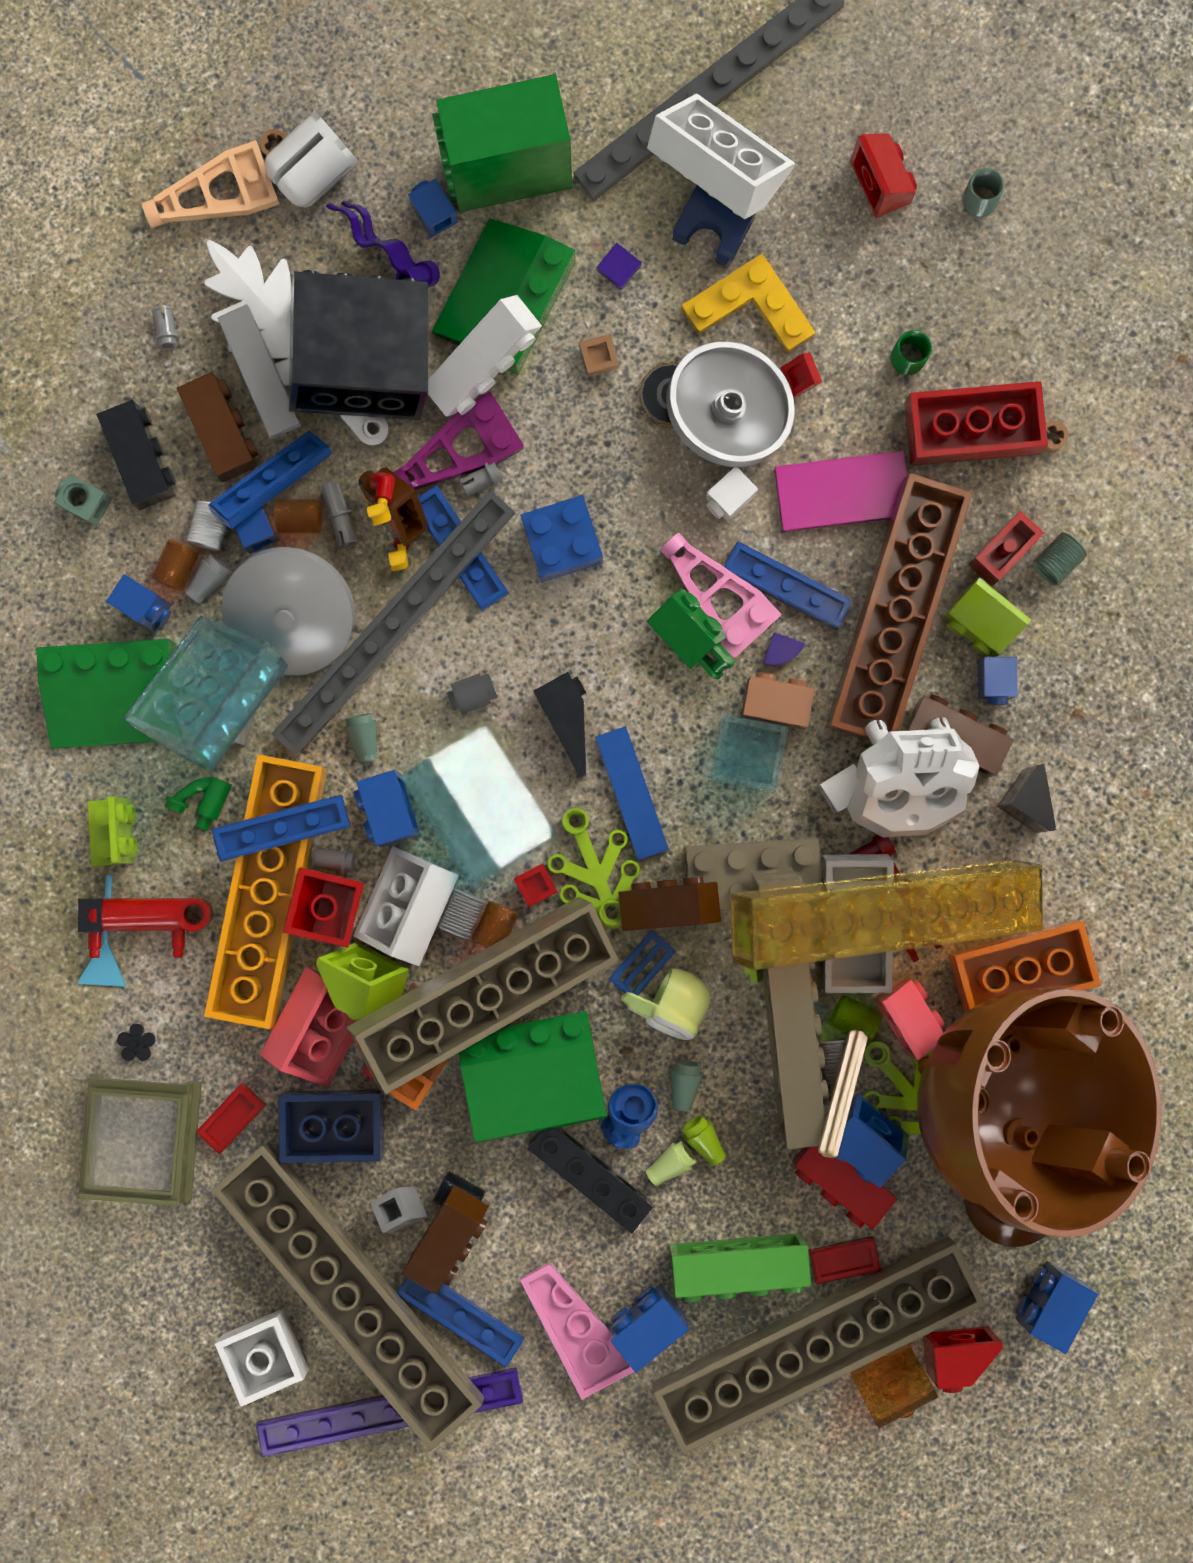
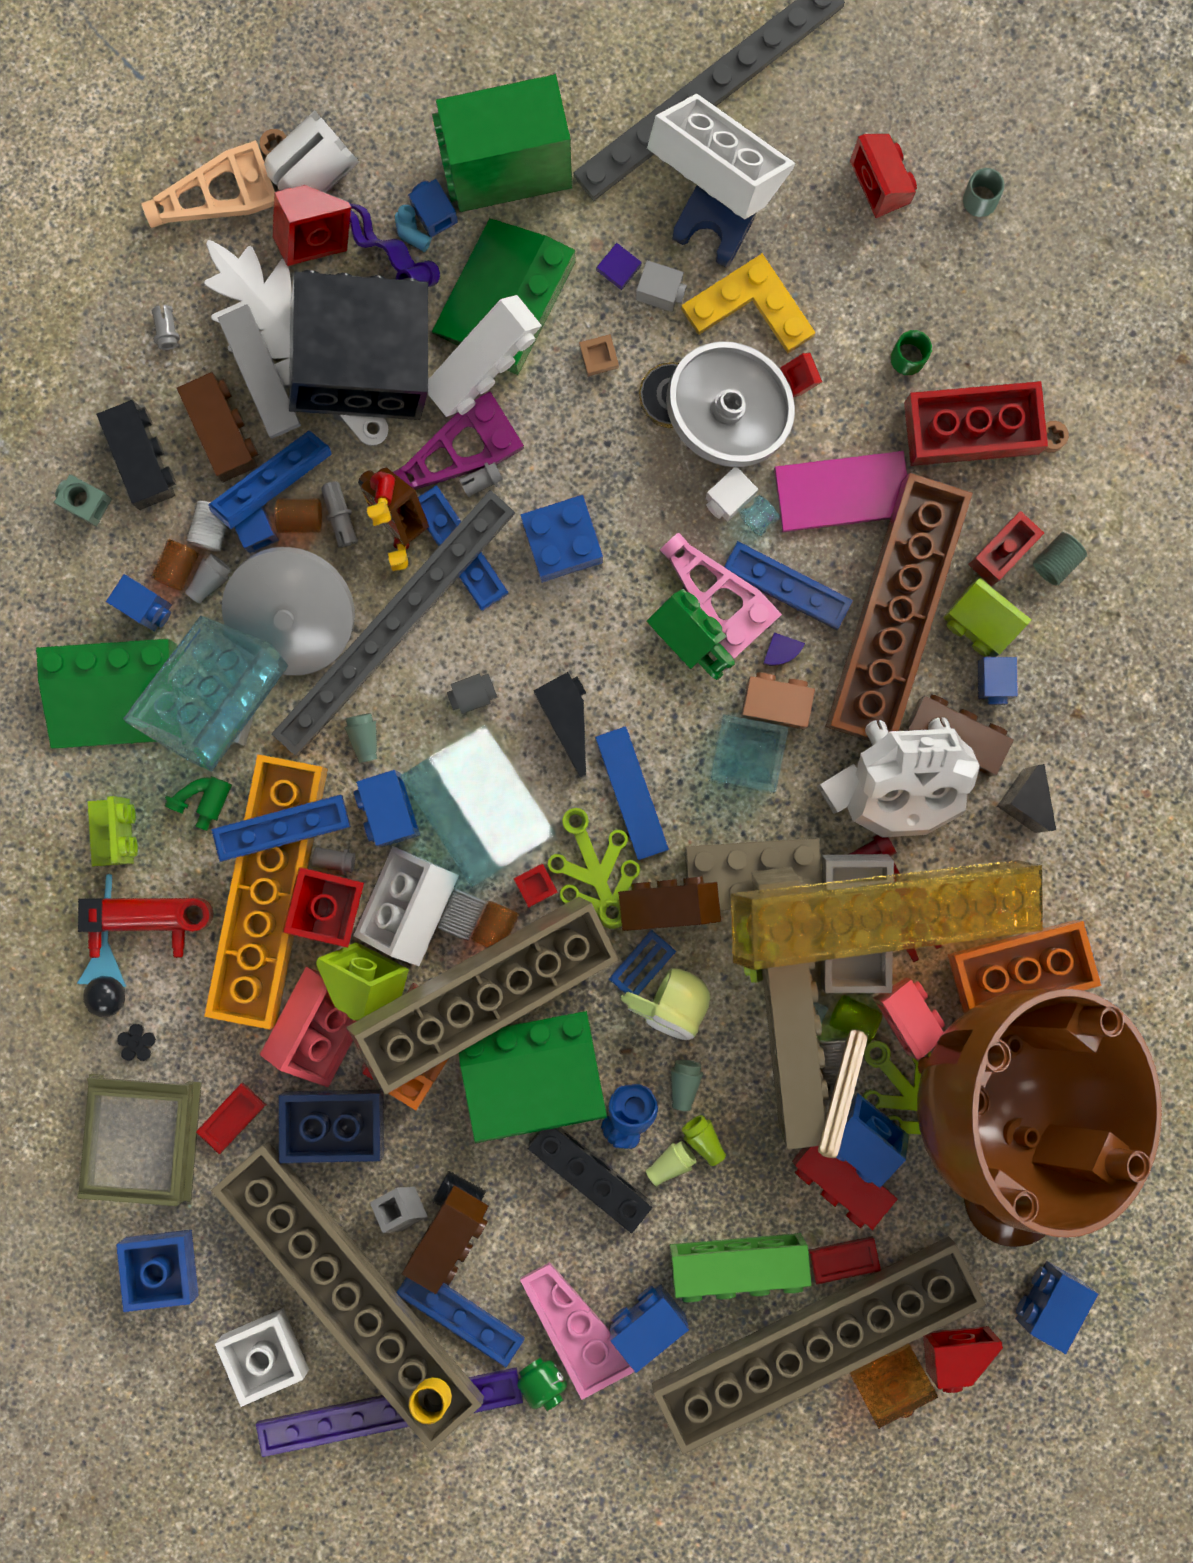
(104, 996): none -> black piece
(157, 1270): none -> blue brick
(309, 224): none -> red slope
(407, 228): none -> medium azure arm
(421, 1414): none -> yellow piece
(542, 1384): none -> green head
(661, 286): none -> light grey brick
(759, 515): none -> clear light blue wheel

